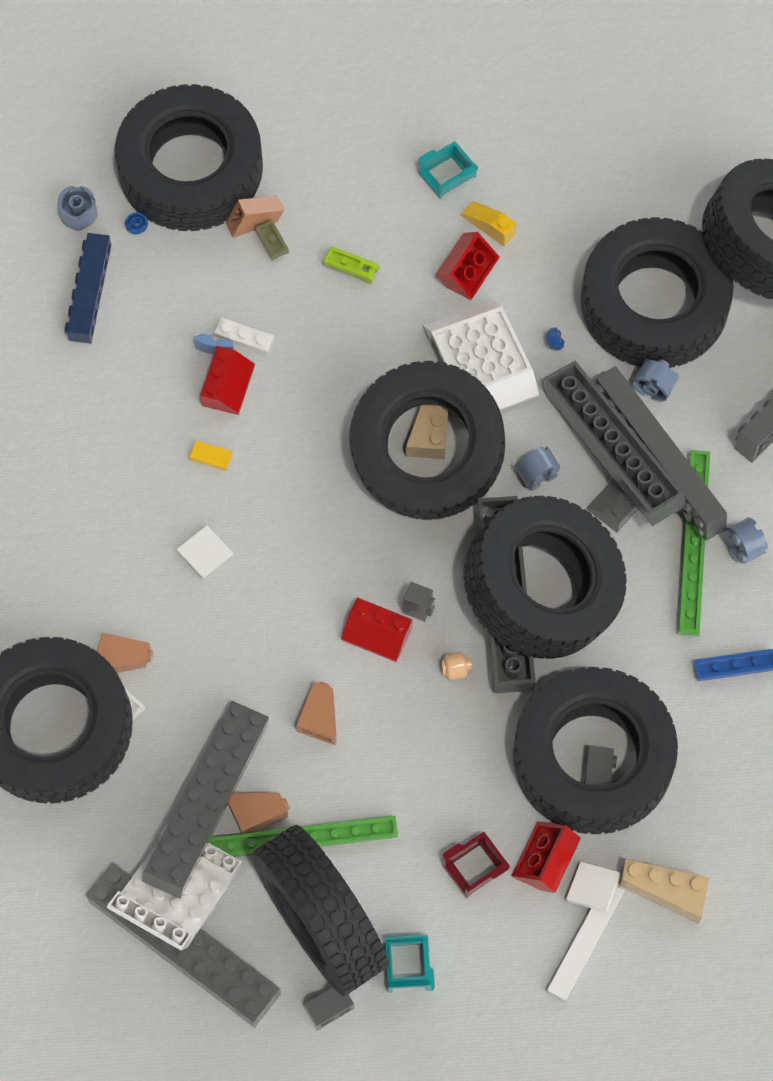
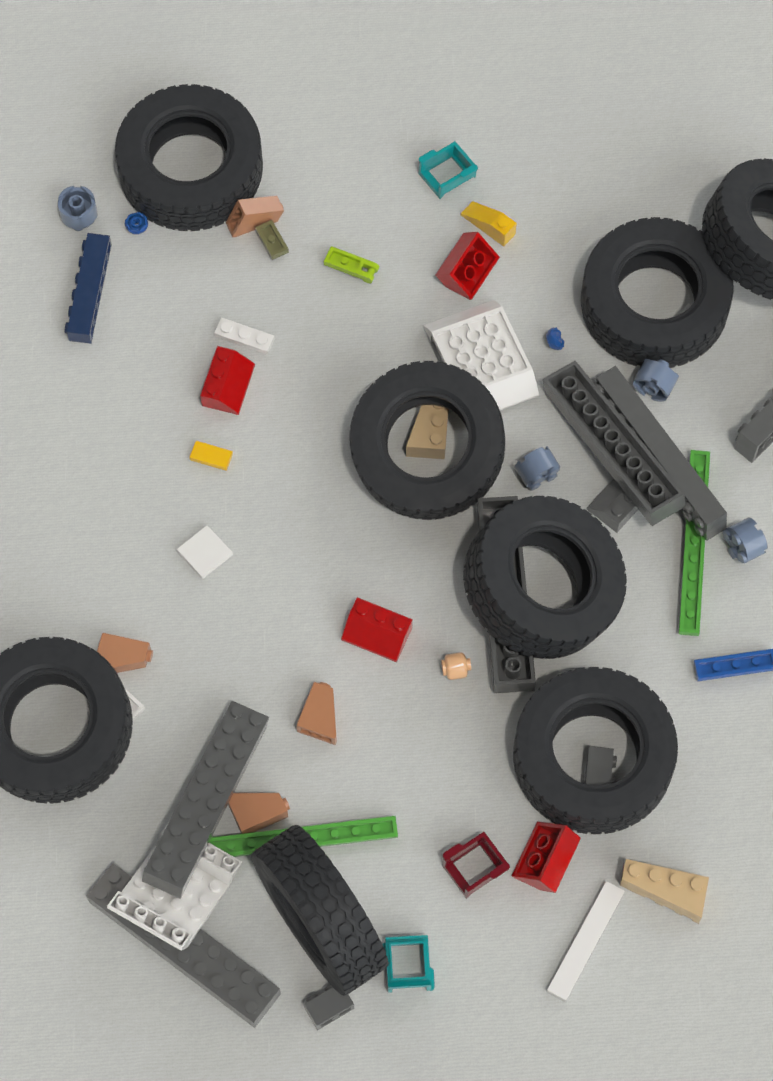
(207, 344): medium blue slope -> none
(418, 602): dark grey brick -> none
(593, 887): white tile -> none

